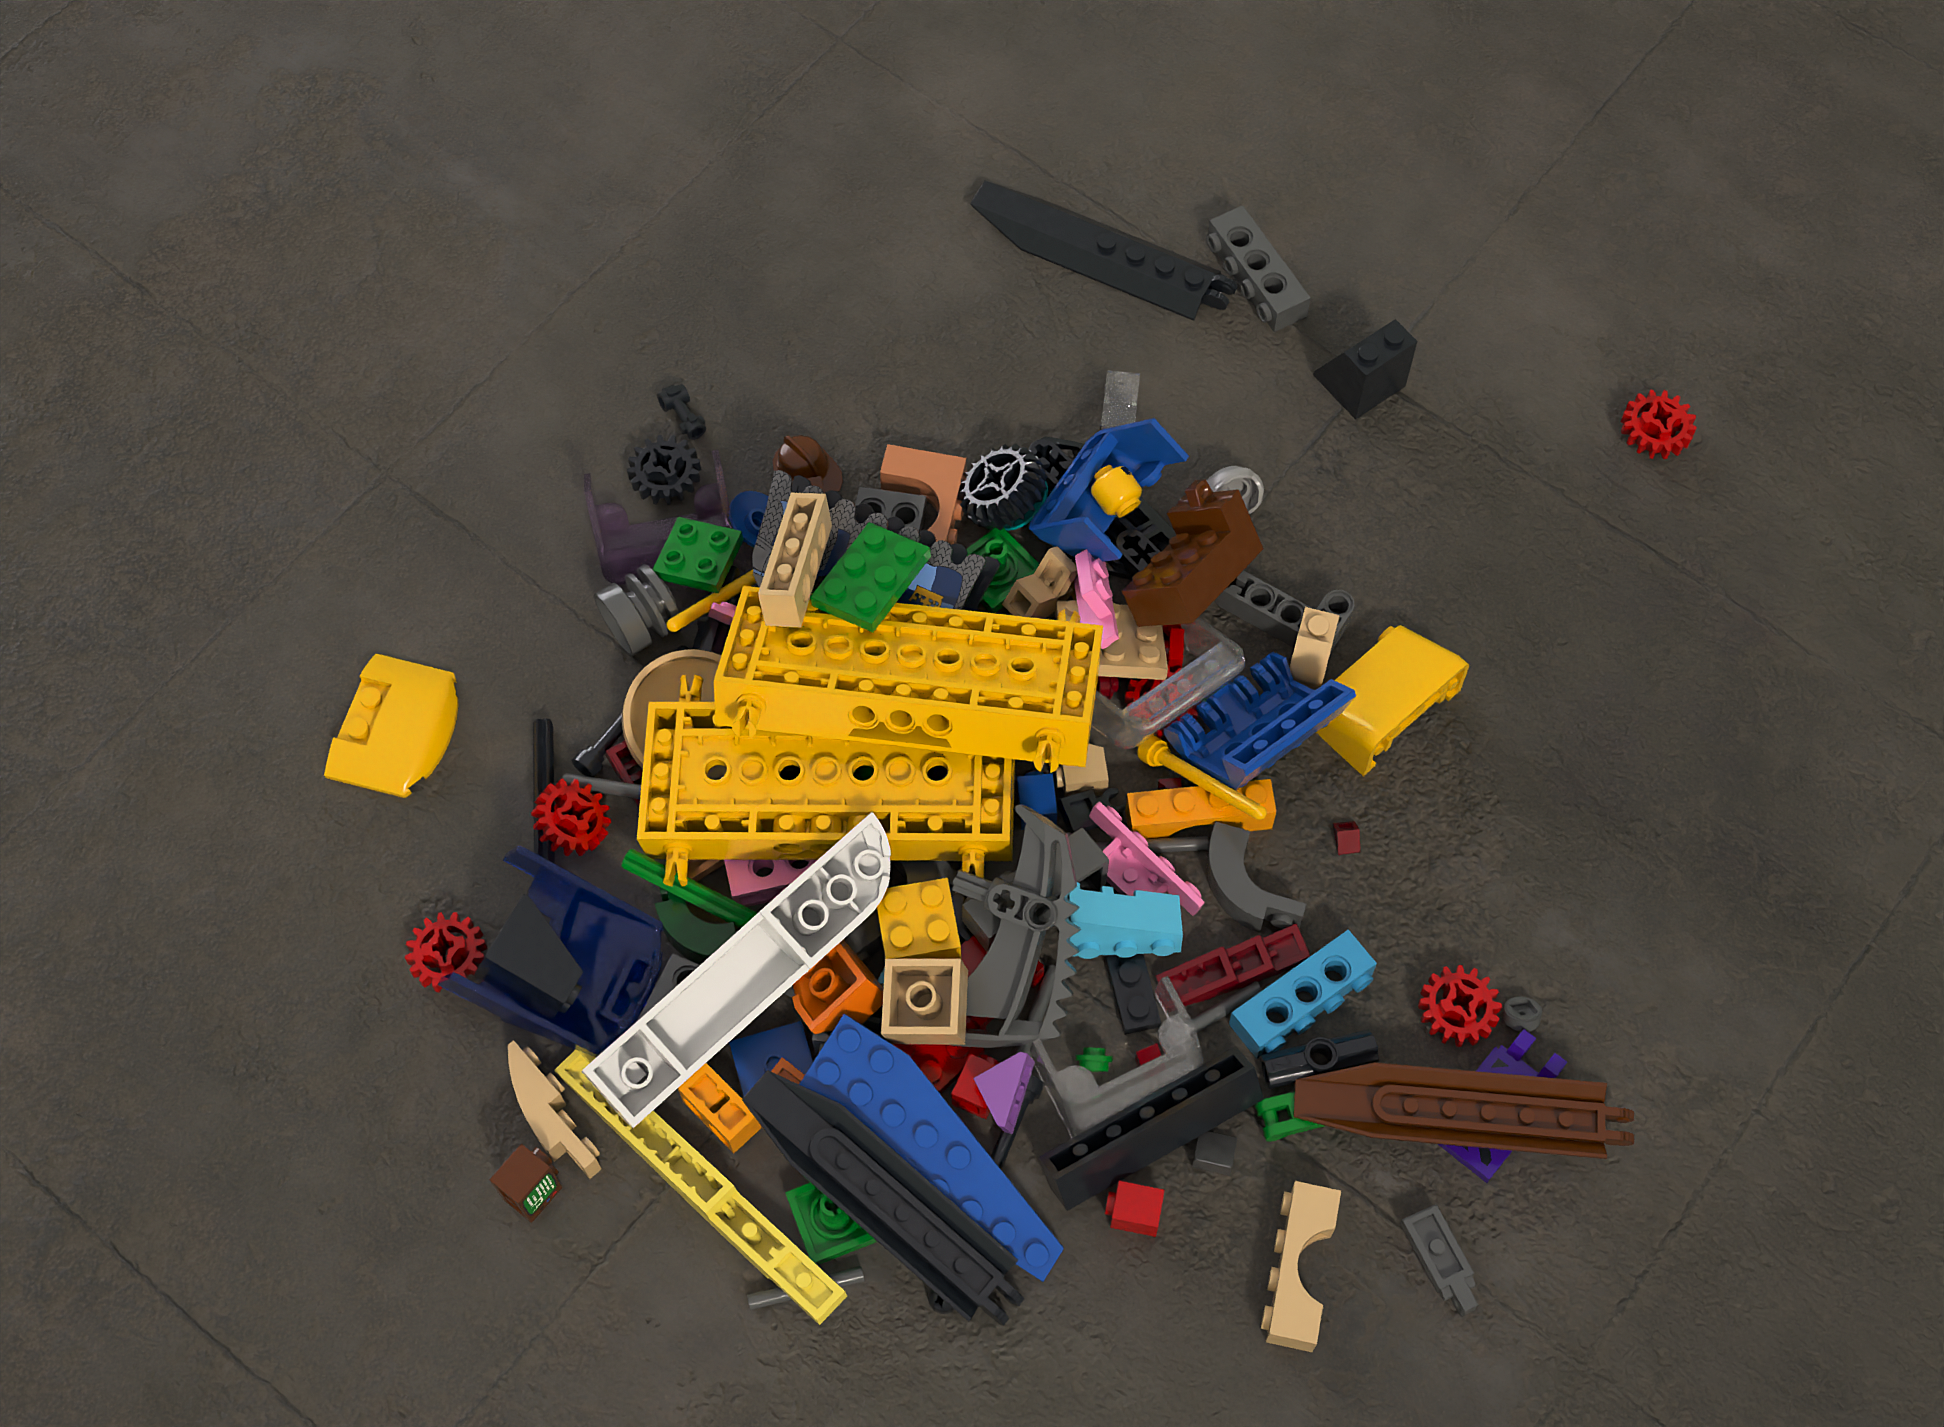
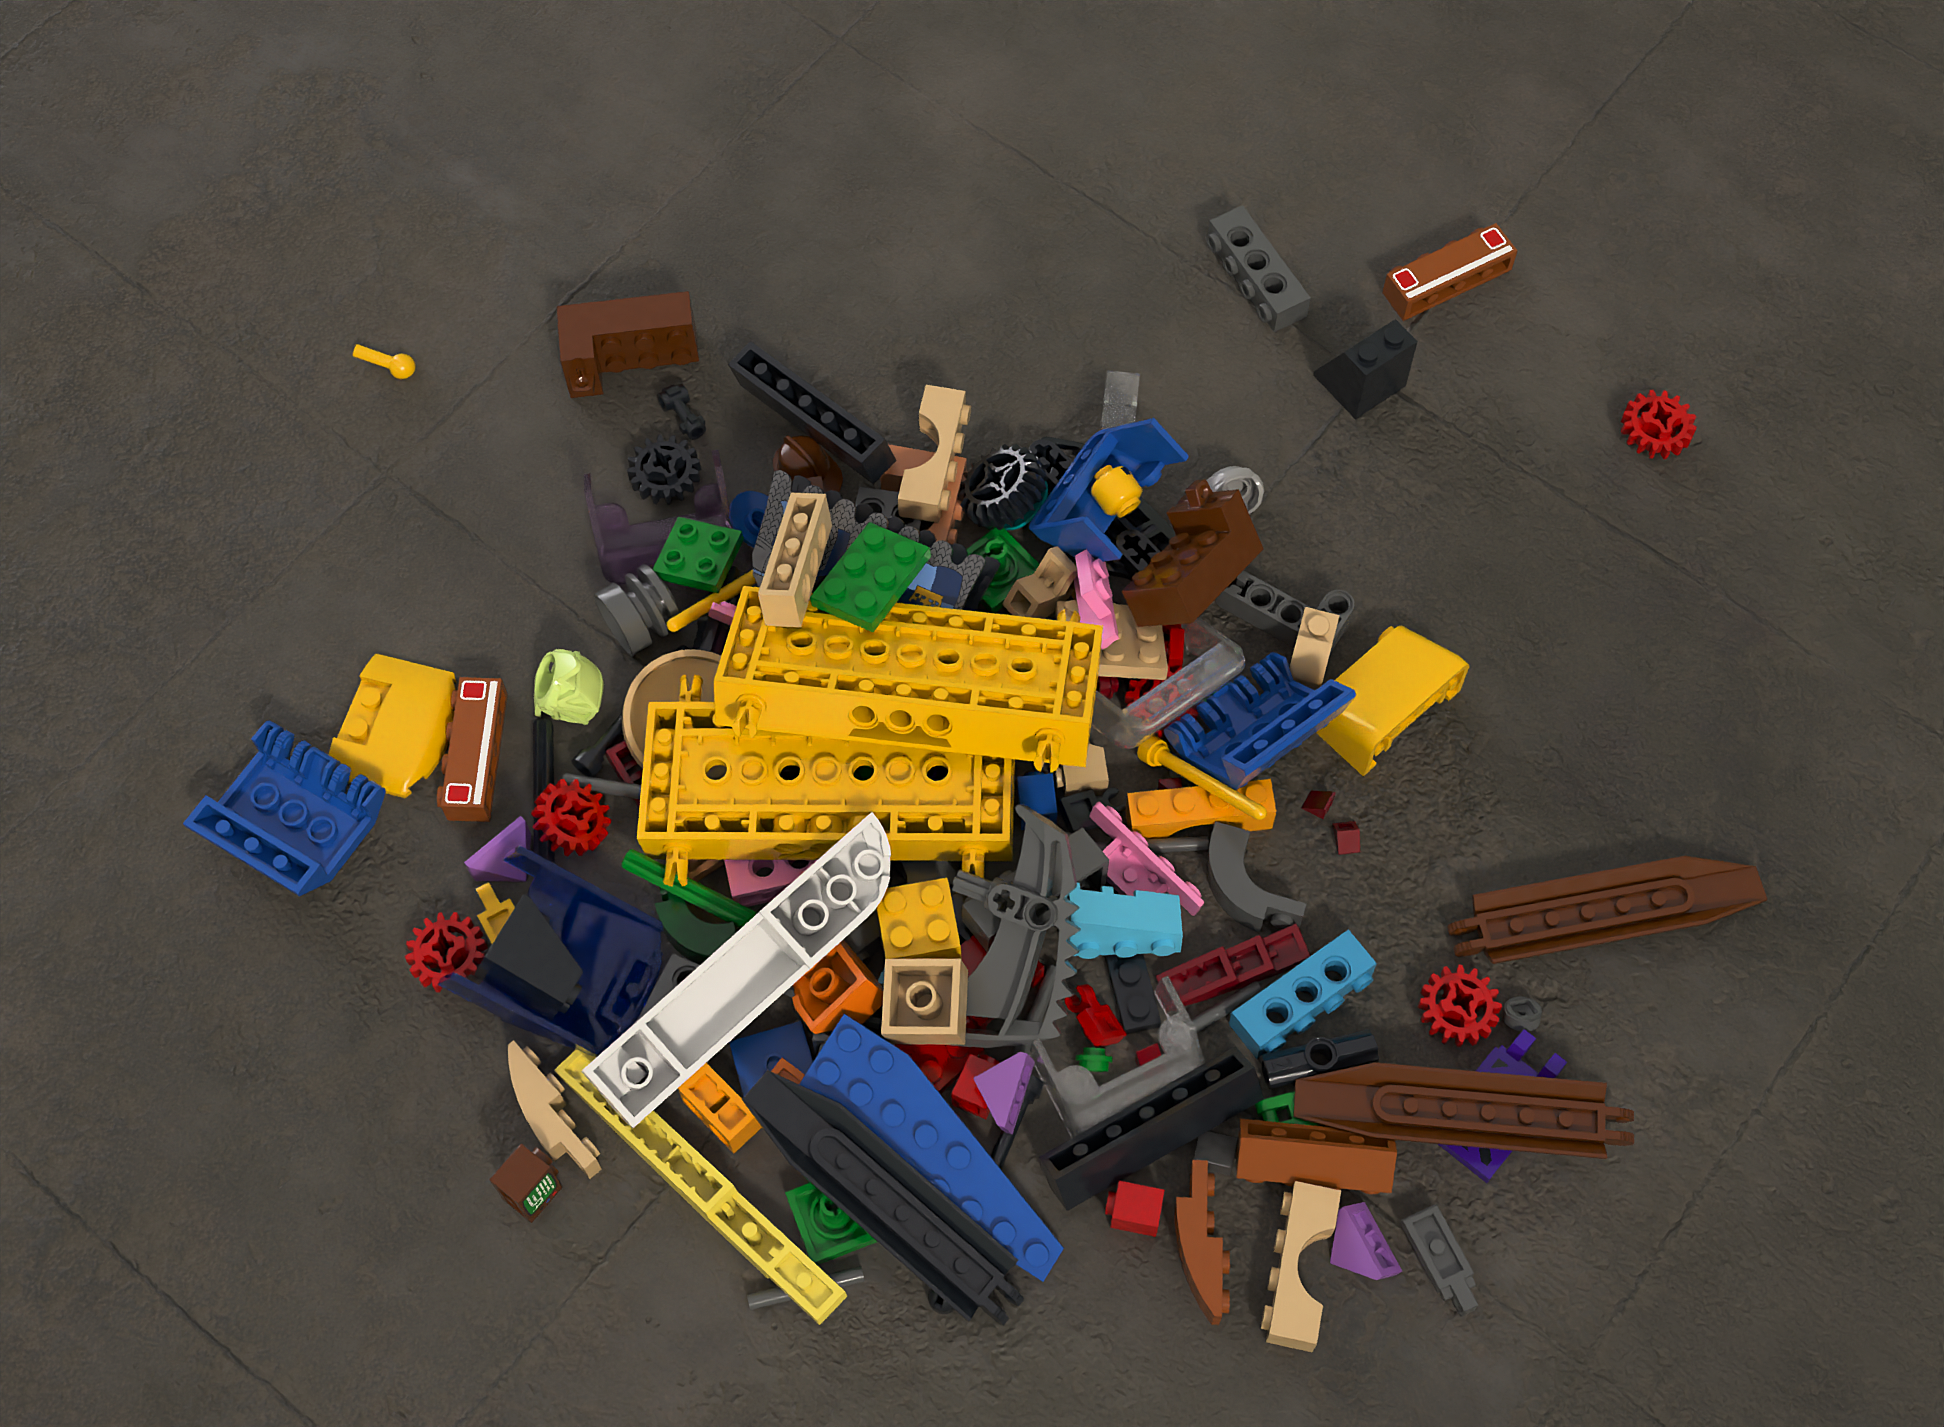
(290, 813): none -> blue slope
(400, 365): none -> yellow bar
(473, 749): none -> dark orange brick
(488, 862): none -> medium lavender slope
(496, 912): none -> yellow plate
(571, 688): none -> yellowish green piece
(624, 337): none -> reddish brown hinge
(812, 412): none -> black brick
(924, 488): none -> tan arch
(1097, 1020): none -> red plate
(1103, 252): black hinge -> none
(1200, 1255): none -> dark orange slope
(1314, 1156): none -> dark orange brick
(1318, 802): none -> dark red piece
(1361, 1245): none -> medium lavender slope
(1449, 271): none -> dark orange brick
(1606, 907): none -> reddish brown hinge

